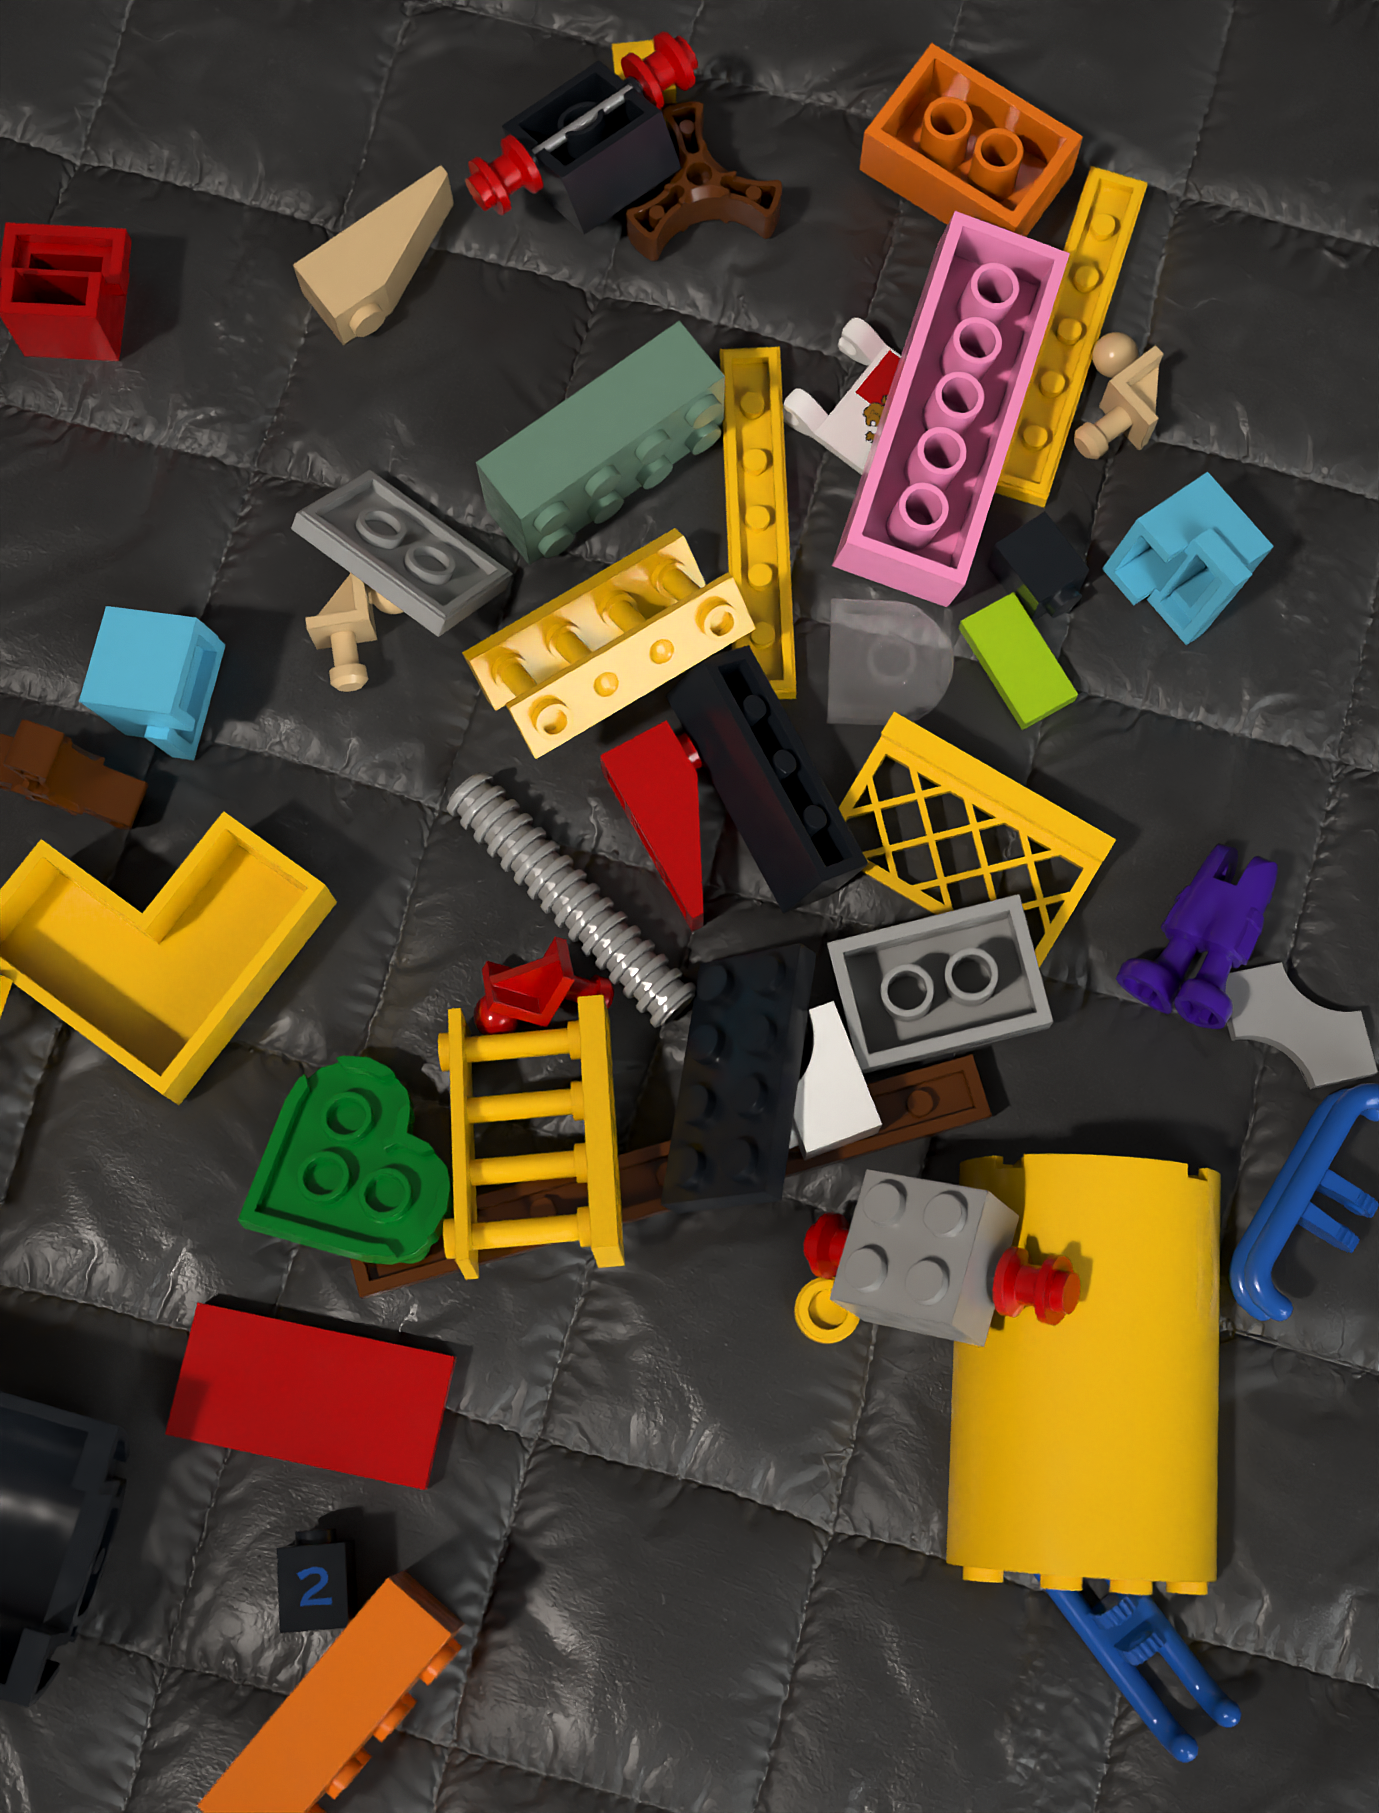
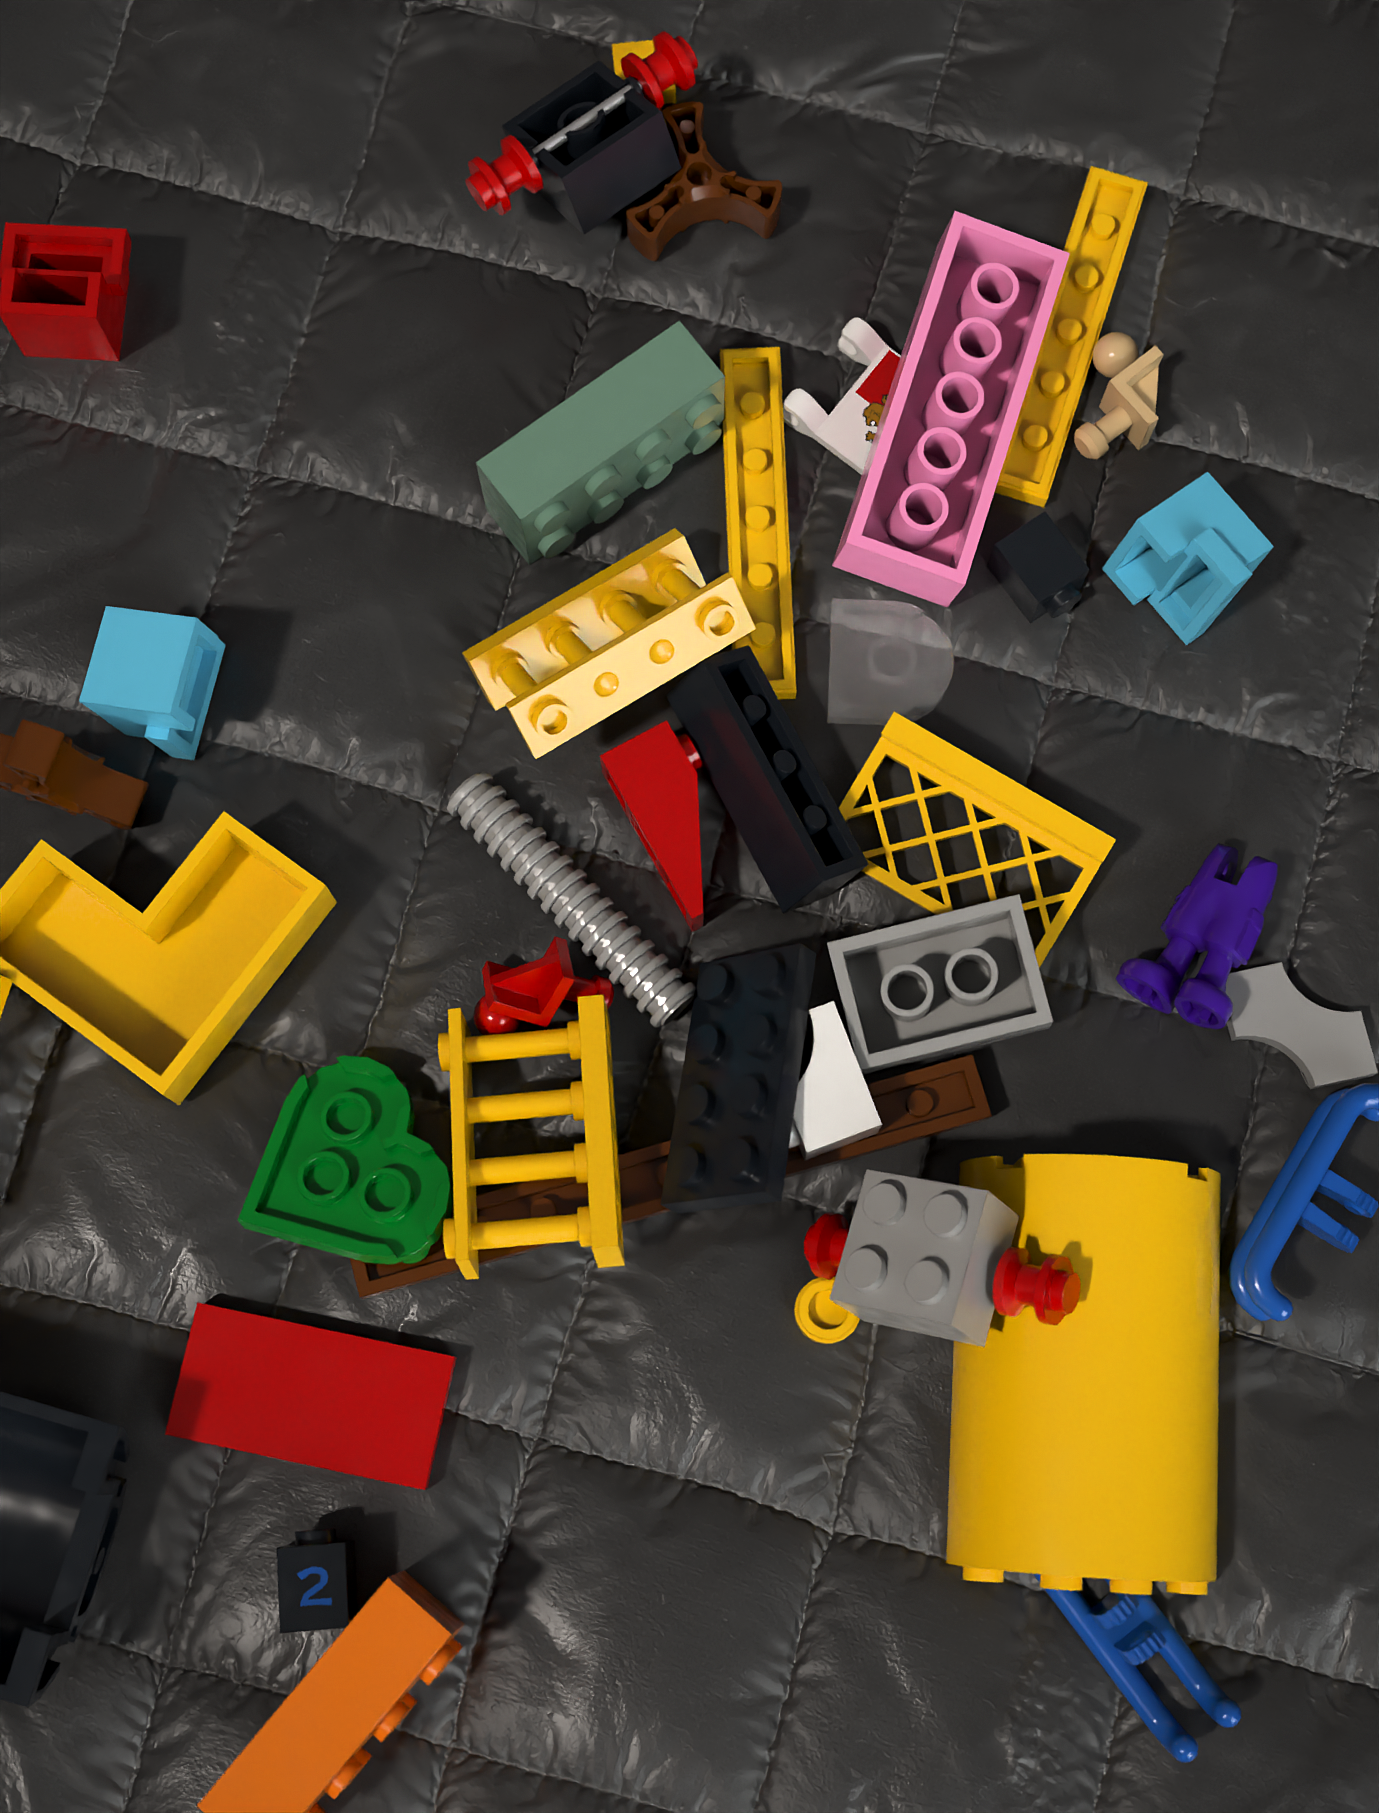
(343, 624): tan piece -> none
(369, 264): tan slope -> none
(402, 552): light grey tile -> none
(968, 146): orange brick -> none
(1018, 661): lime tile -> none

